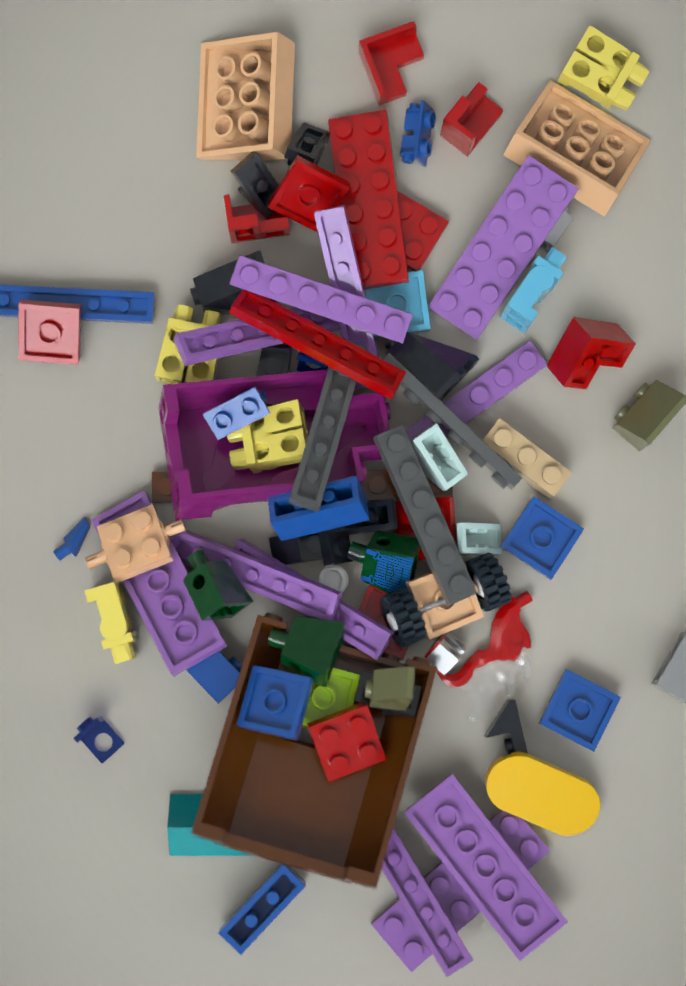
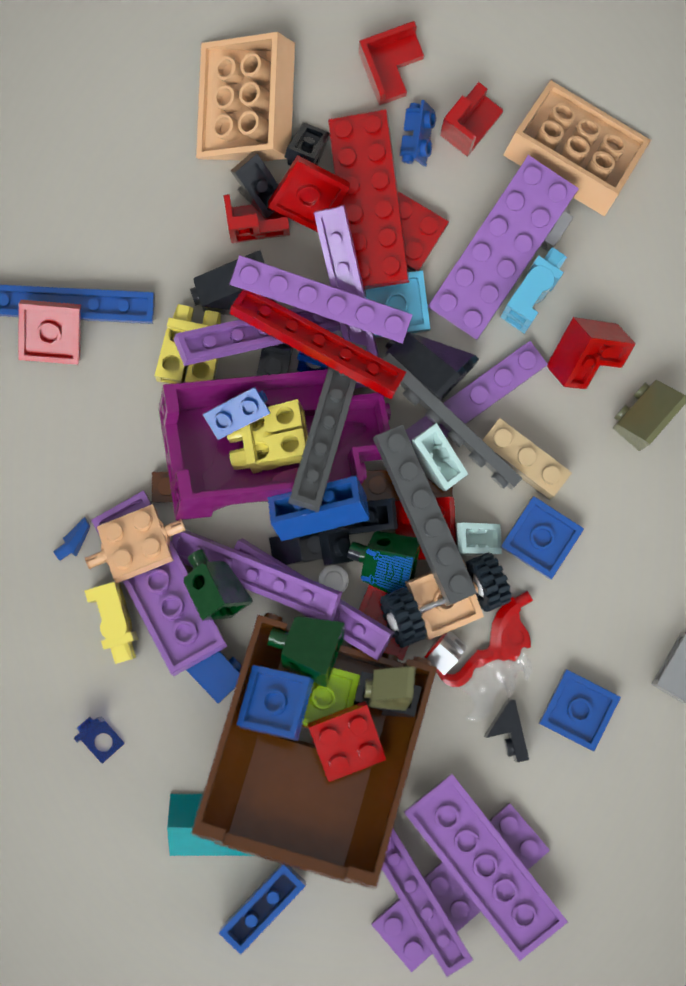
(542, 793): yellow tile -> none
(601, 69): light yellow hips -> none

